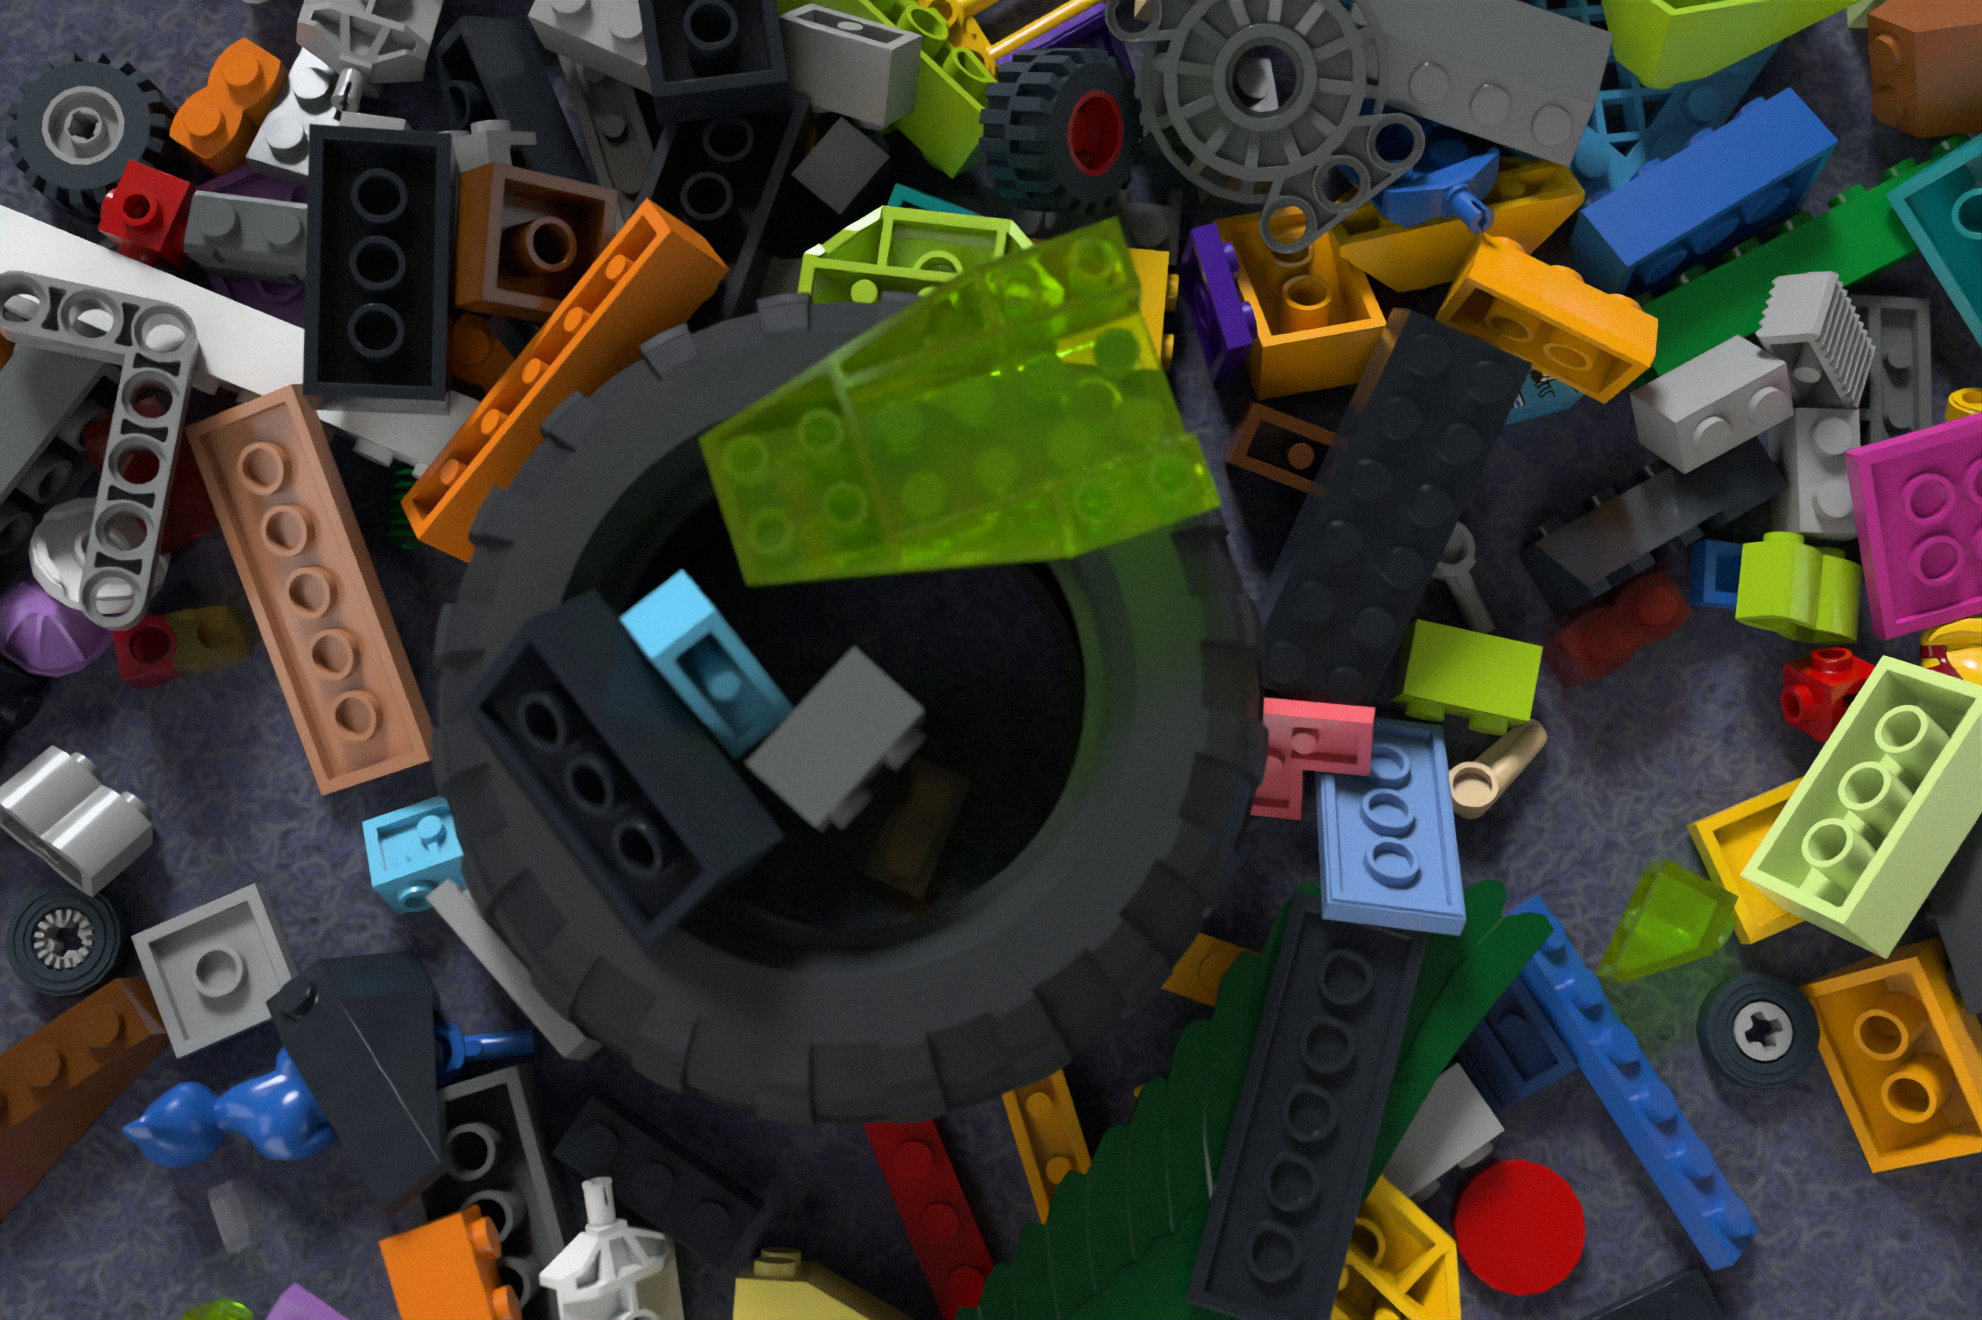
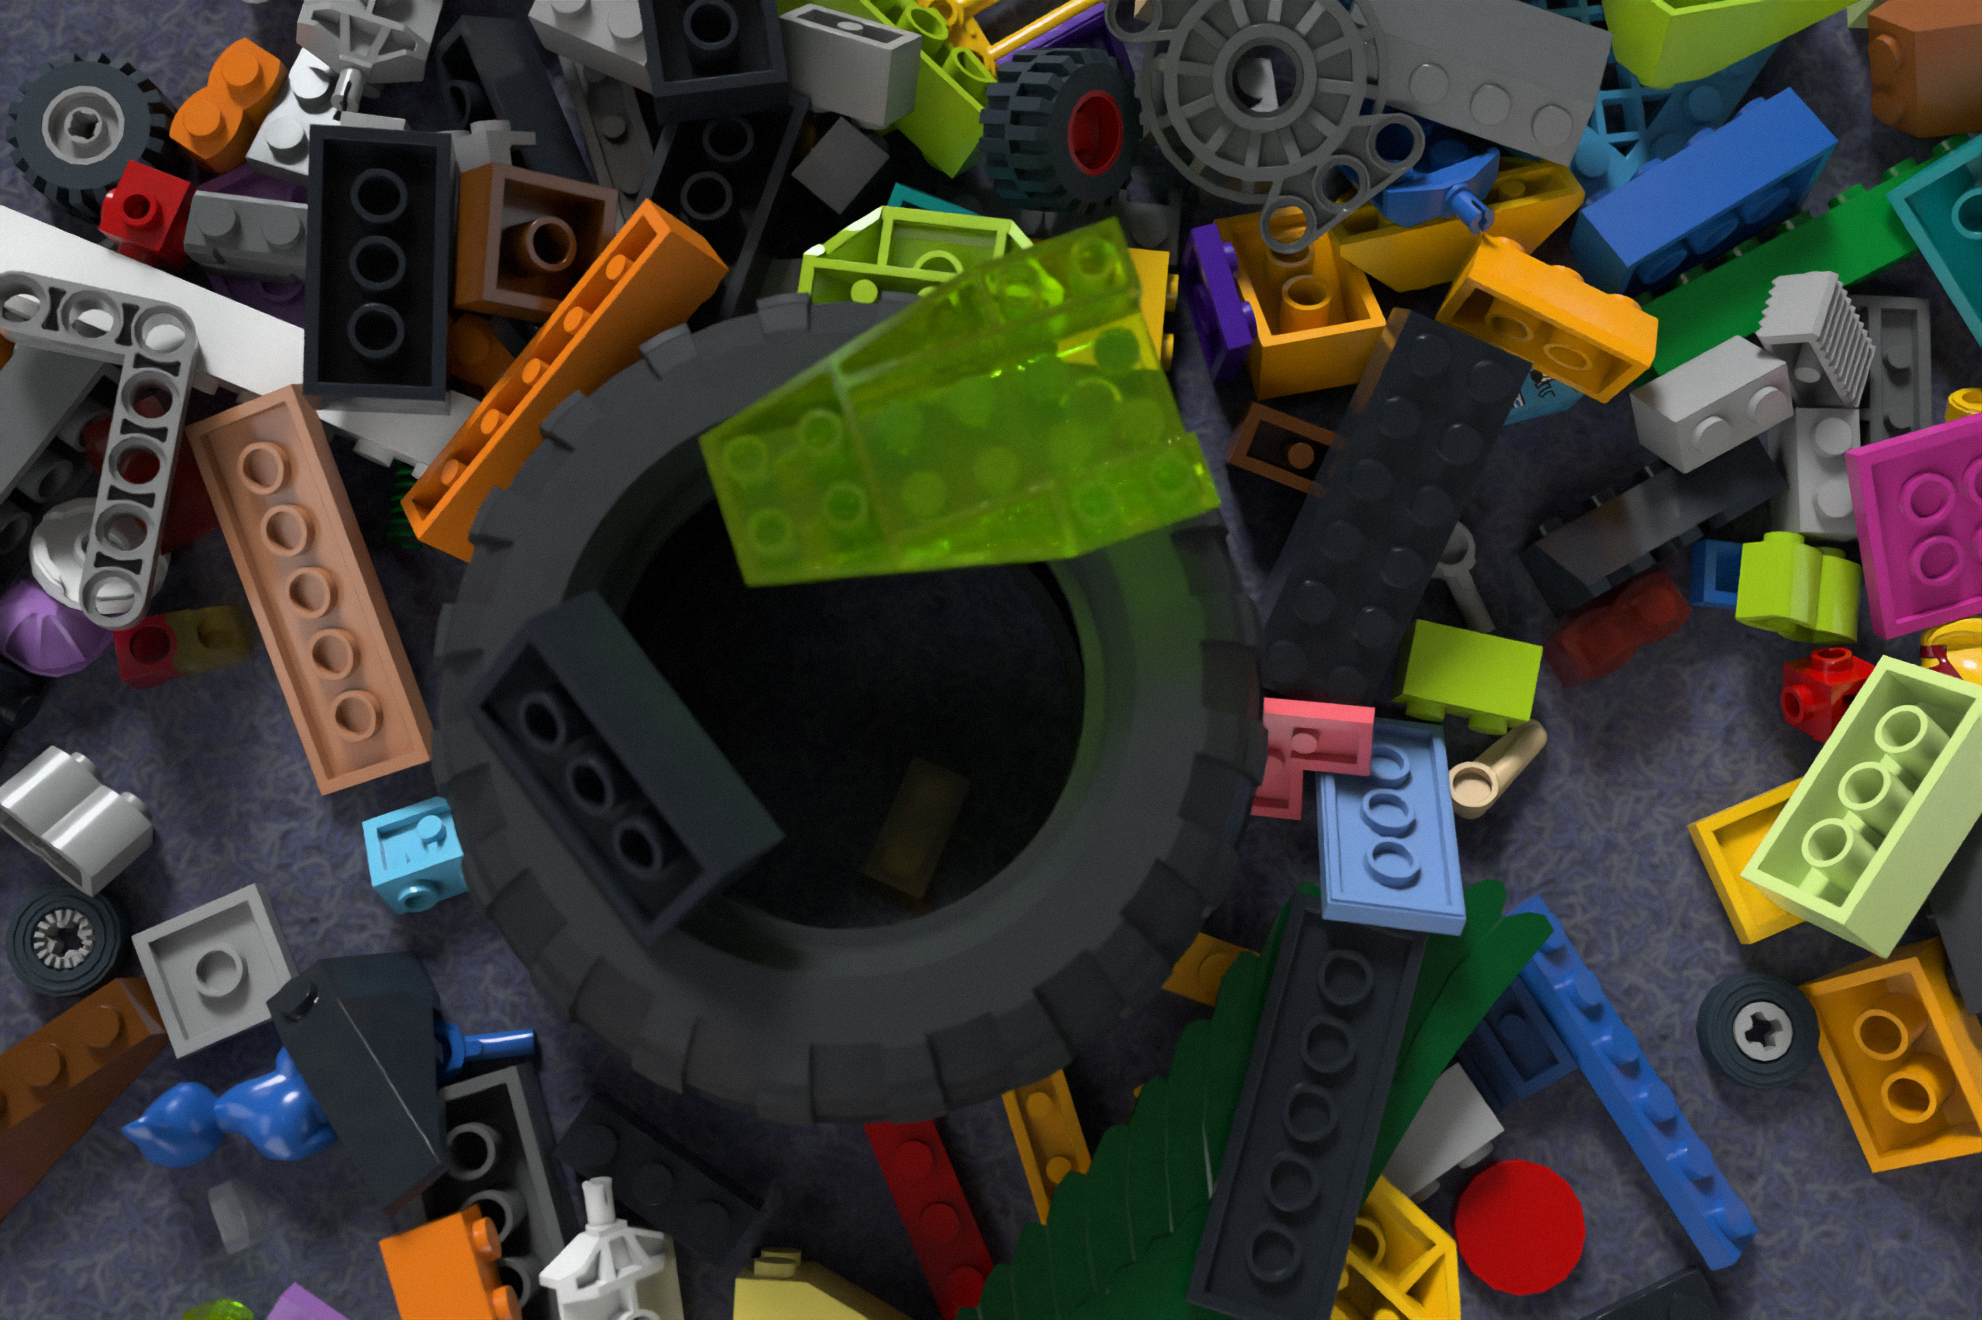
(492, 949): light grey plate -> none
(707, 664): medium azure slope -> none
(840, 742): dark grey brick -> none
(1667, 923): clear neon green slope -> none

